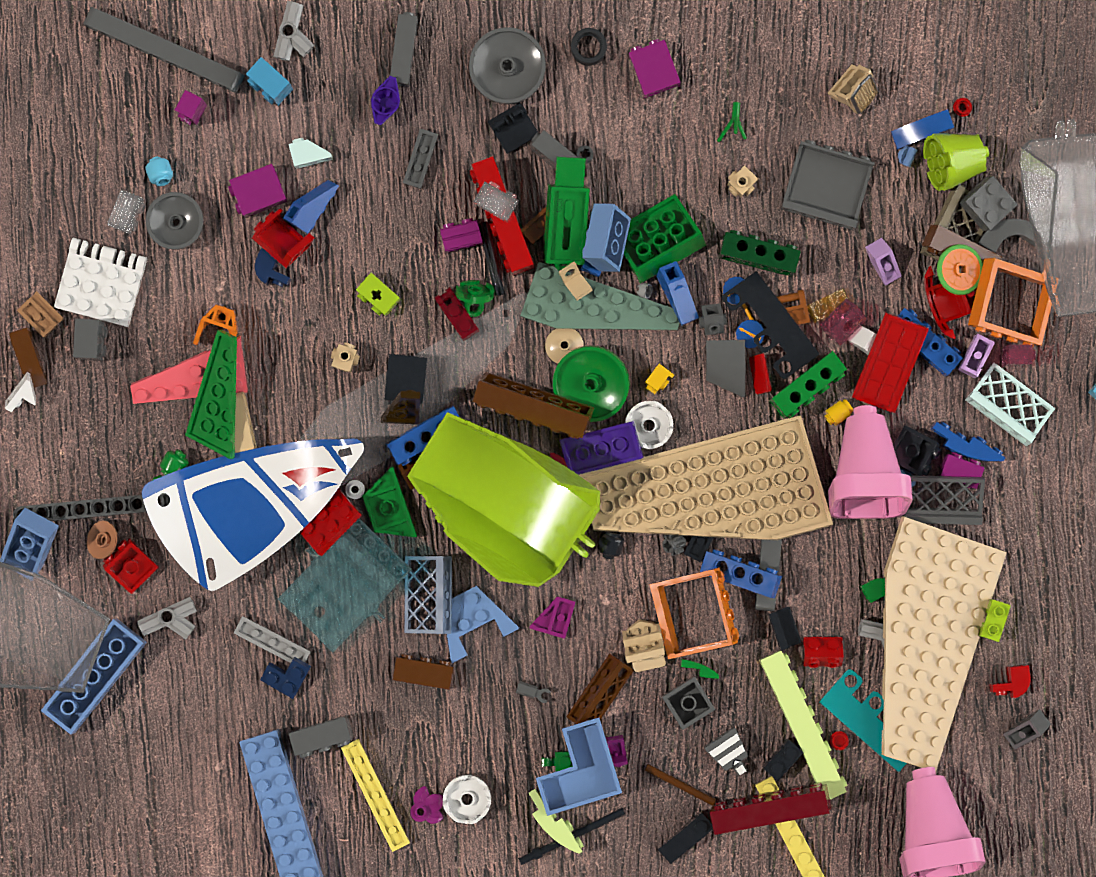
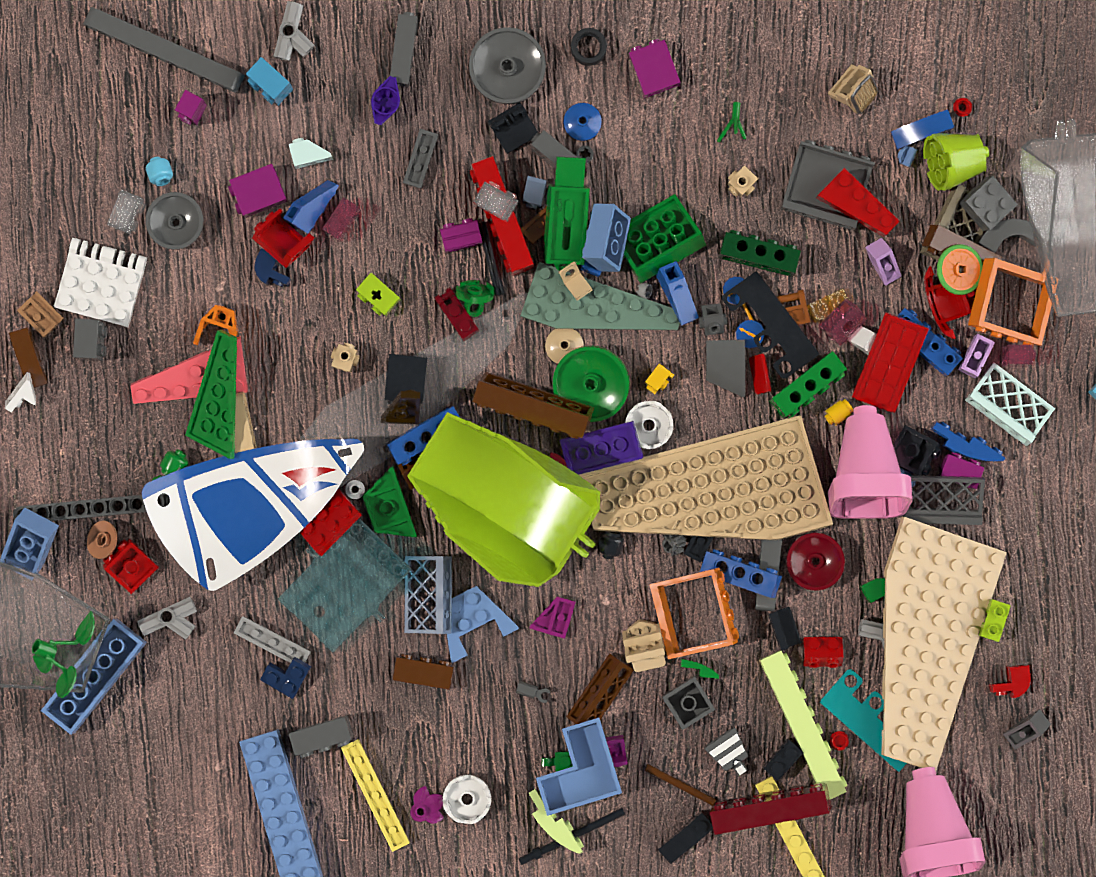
(46, 652): none -> green plant
(341, 219): none -> clear pink brick
(534, 192): none -> sand blue slope
(582, 131): none -> blue dish
(808, 574): none -> dark red dish
(856, 202): none -> red wedge

